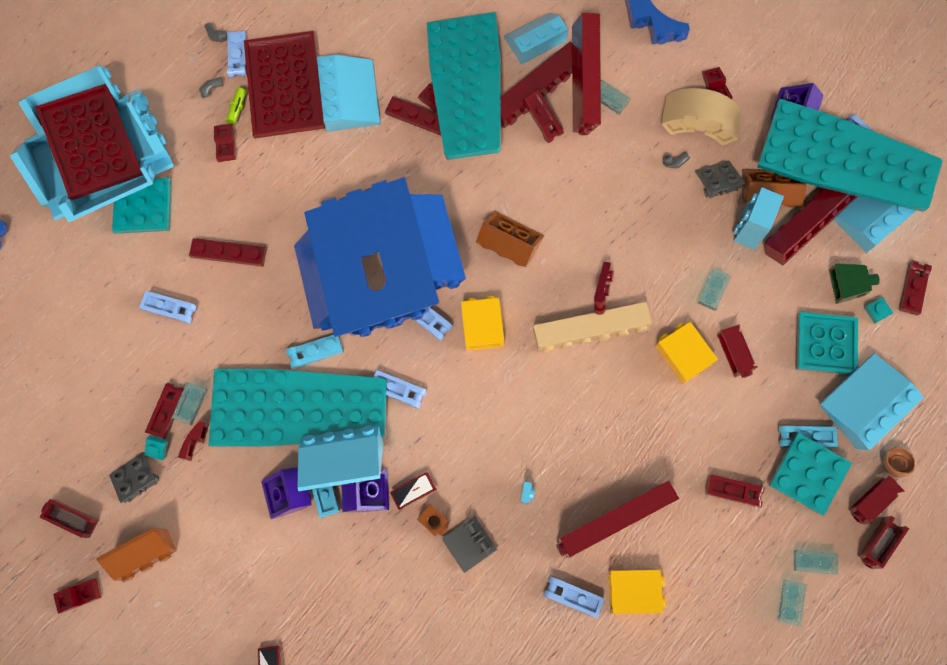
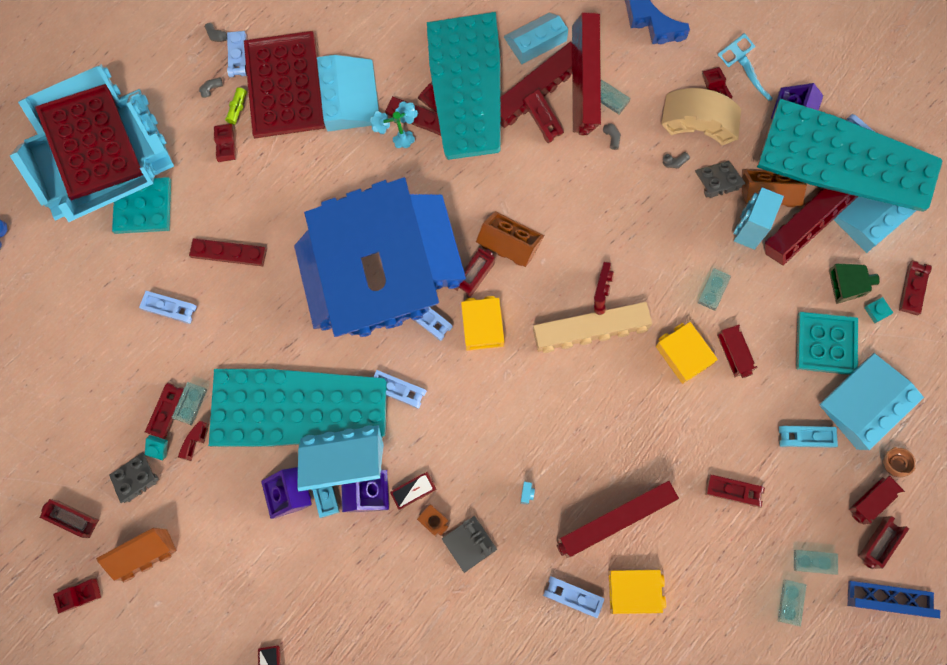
(314, 351): medium azure plate -> none
(404, 113): none -> medium azure plant
(476, 271): none -> dark red window
(615, 135): none -> dark grey arm
(744, 61): none -> medium azure piece
(810, 474): teal plate -> none
(893, 607): none -> blue fence

